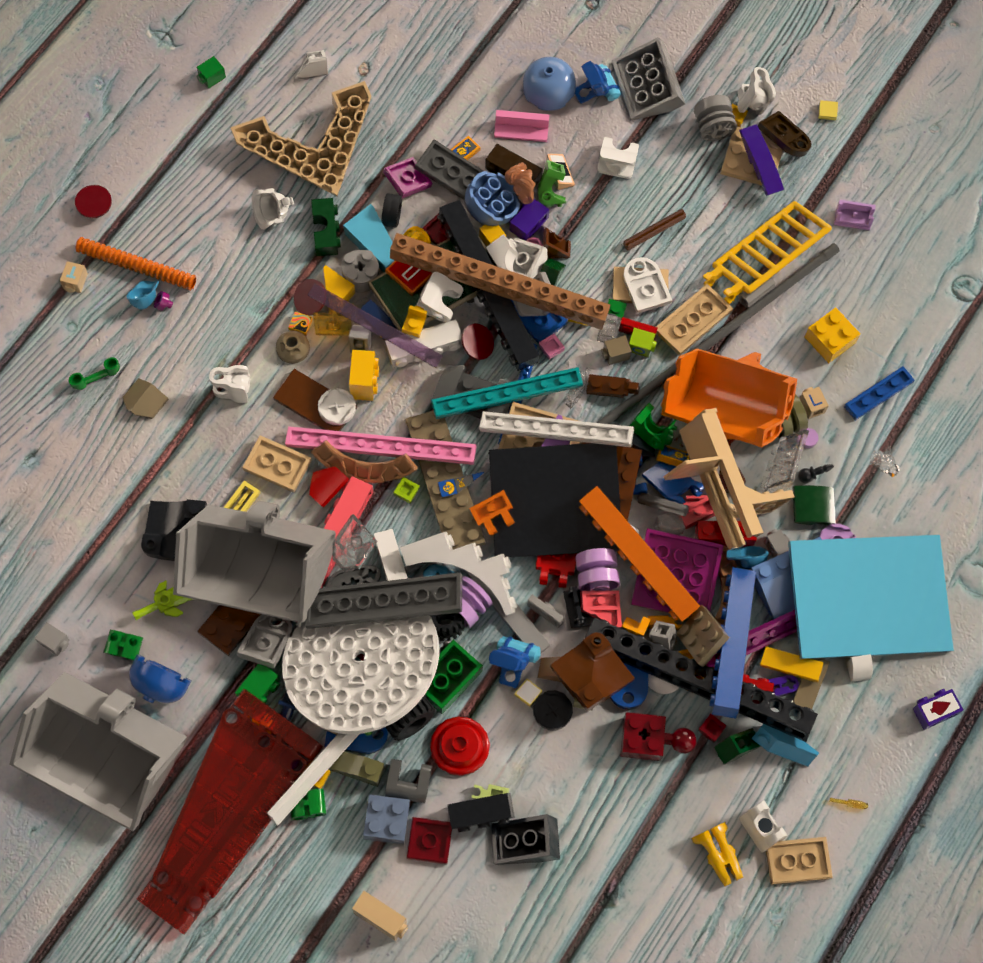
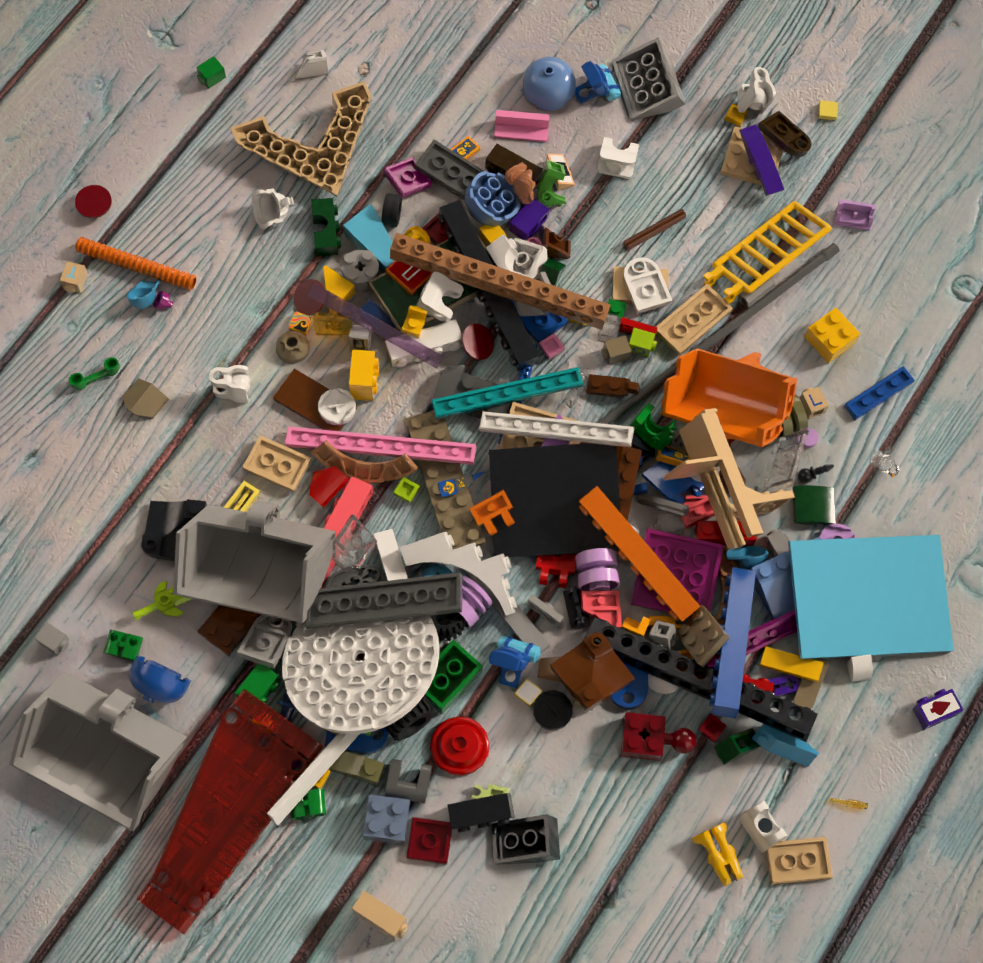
(715, 118): light grey wheel -> none

